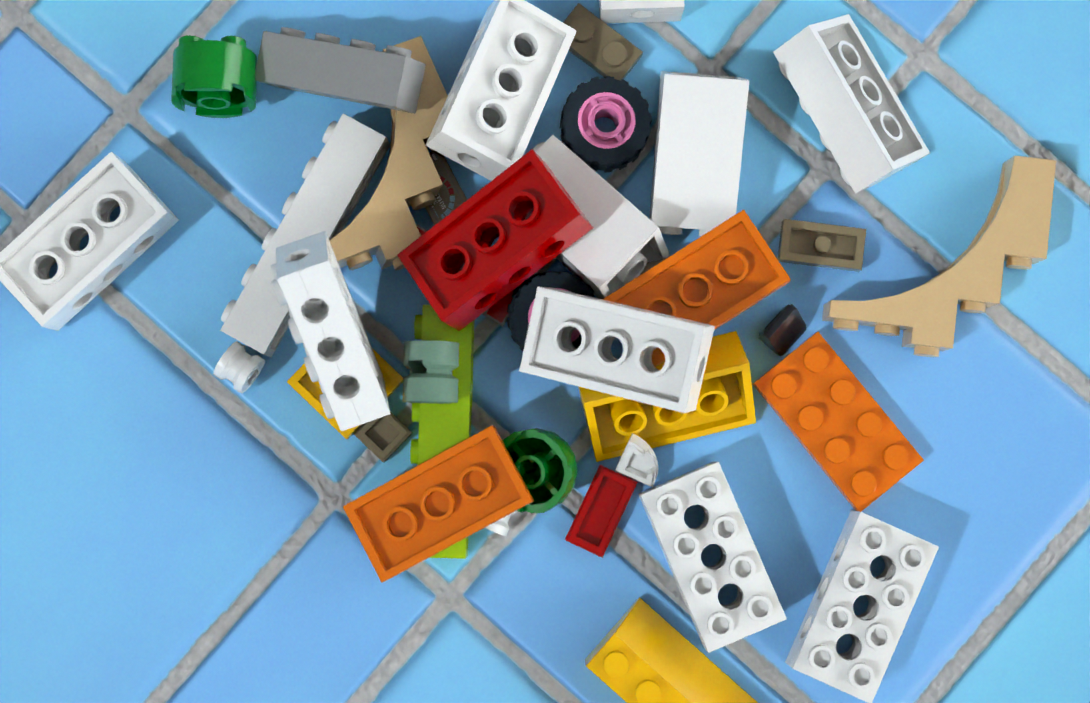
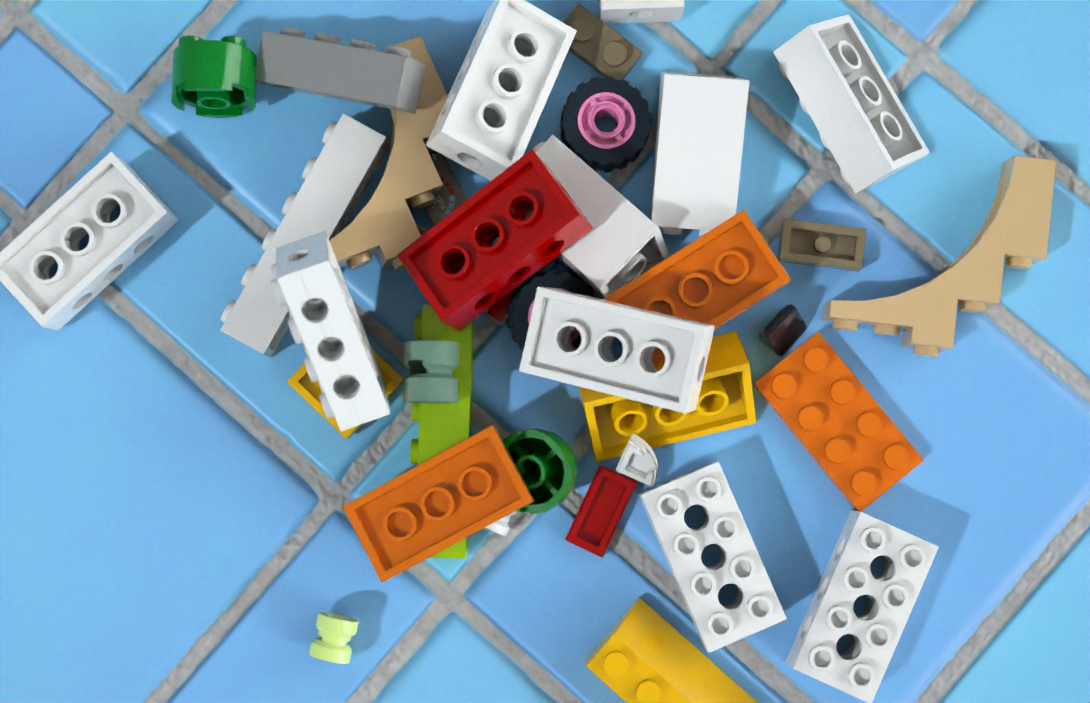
(239, 367): white wheel -> none
(334, 634): none -> yellowish green wheel
(383, 435): dark tan tile -> none

